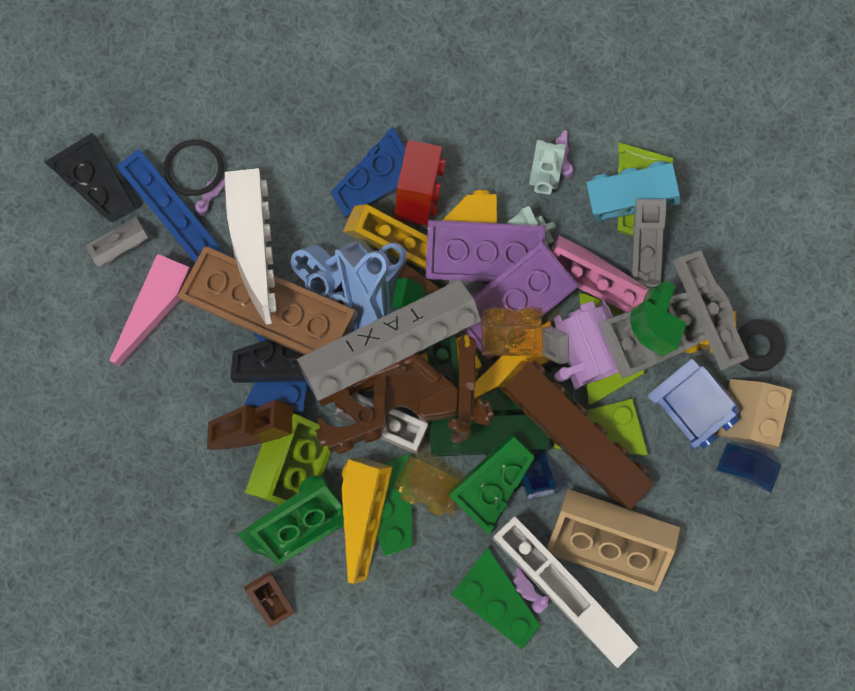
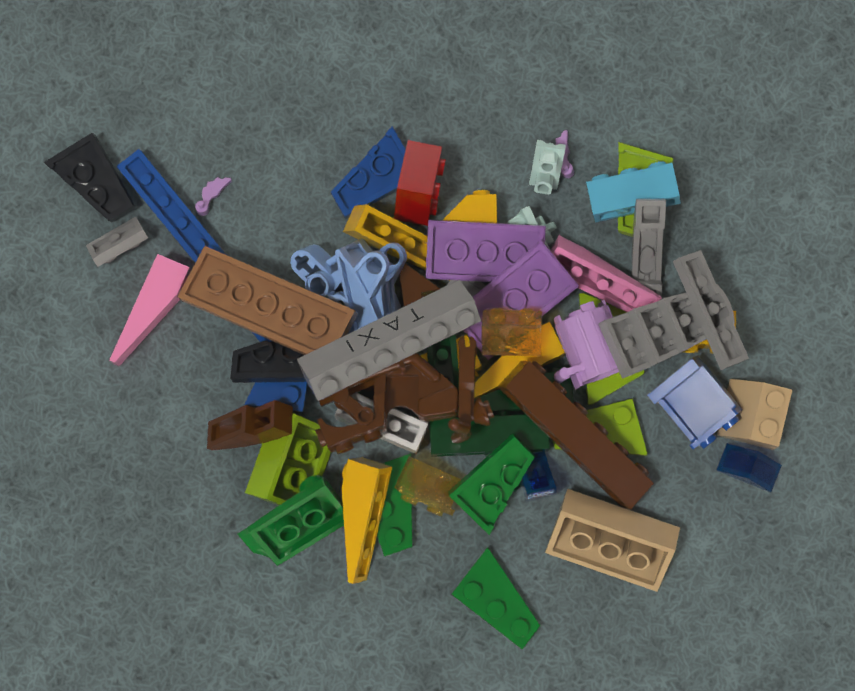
(174, 150): black tyre -> none
(249, 236): white slope -> none
(269, 599): reddish brown slope -> none
(406, 292): green slope -> none
(527, 591): lavender piece -> none
(555, 345): light grey tile -> none
(565, 591): white slope -> none
(652, 322): green brick -> none
(776, 341): black tyre -> none

